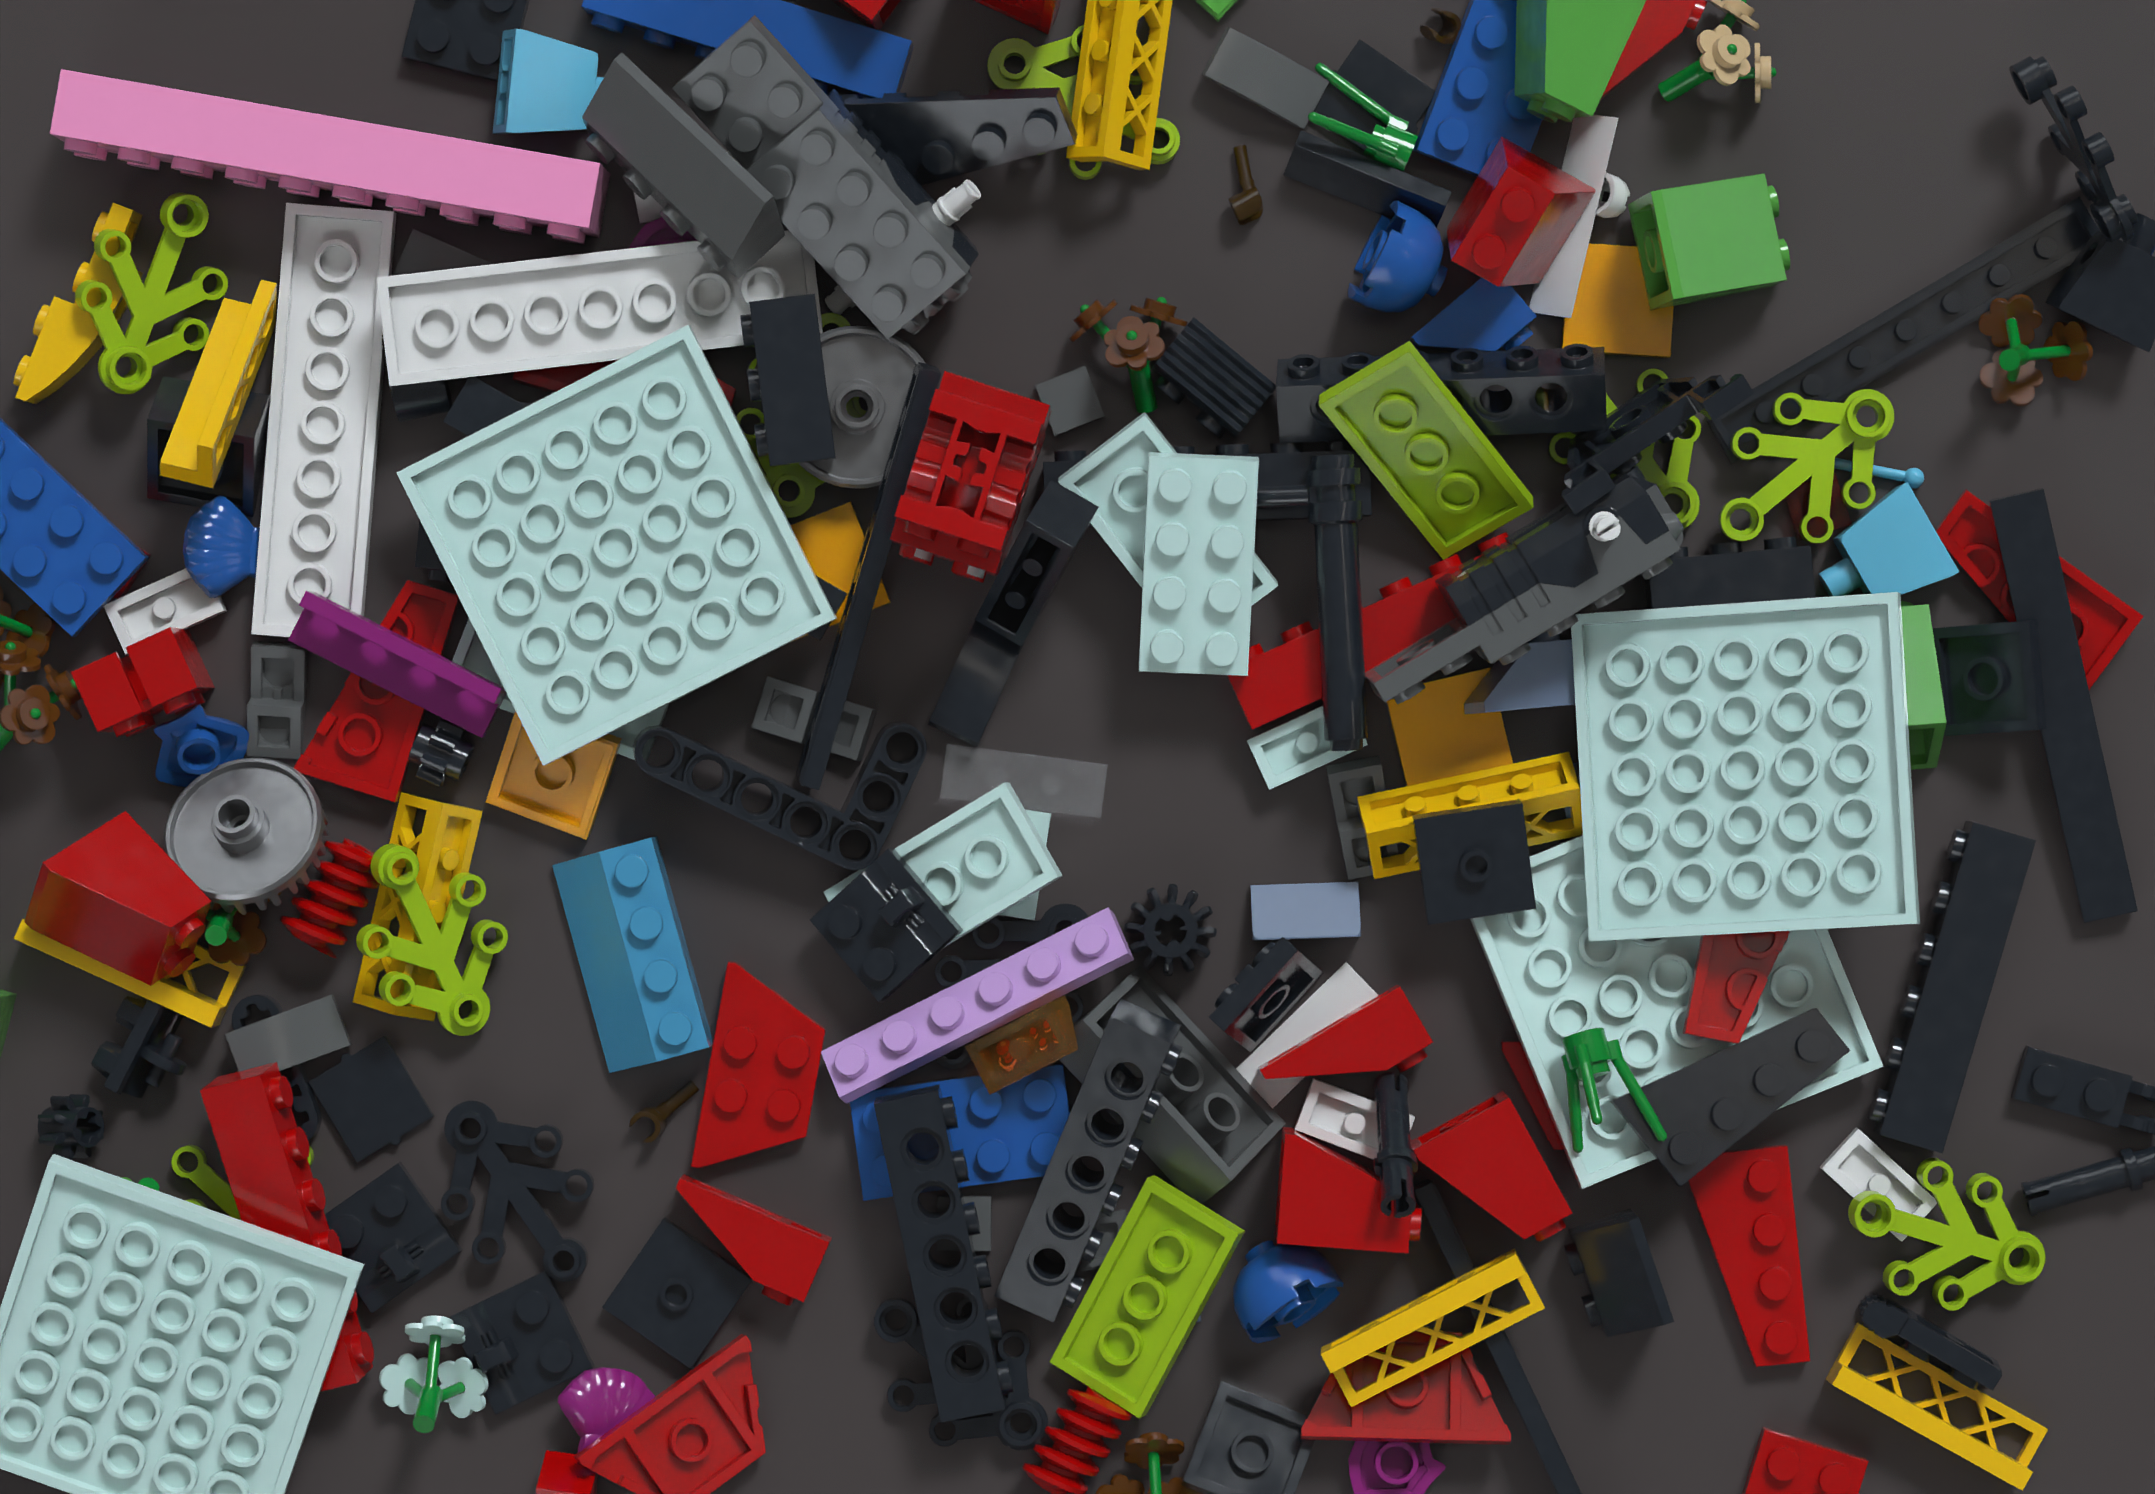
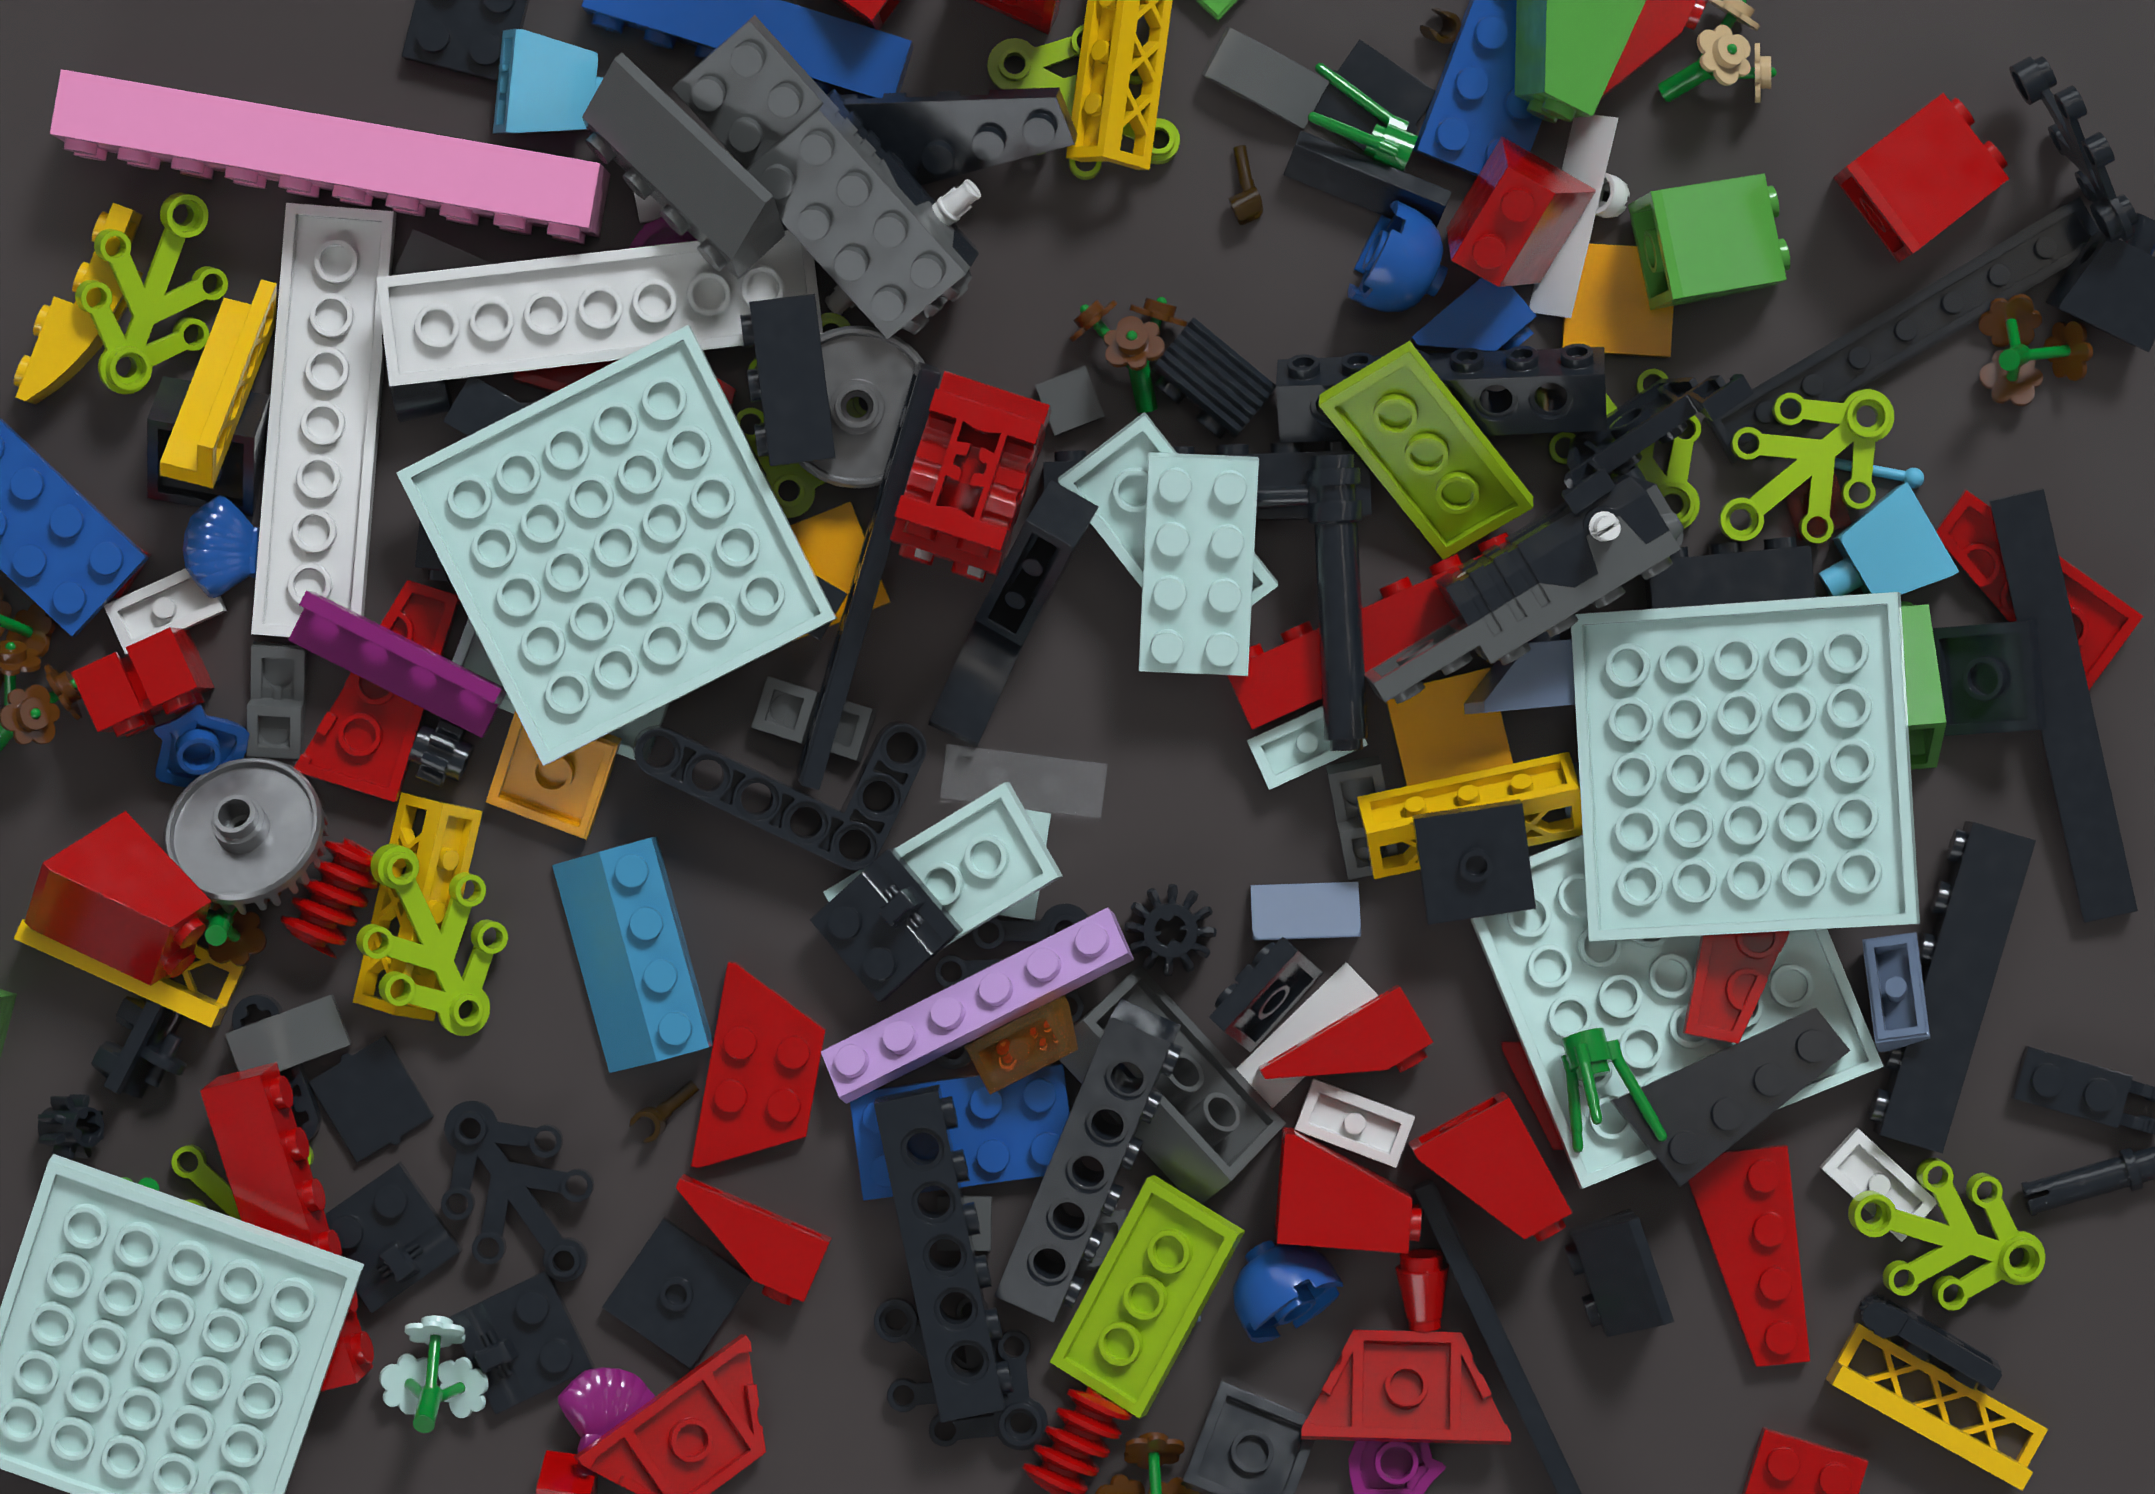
(1394, 1159): black pin -> none
(1423, 1287): none -> red cone
(1423, 1311): yellow fence -> none
(1896, 991): none -> sand blue slope
(1923, 176): none -> red slope

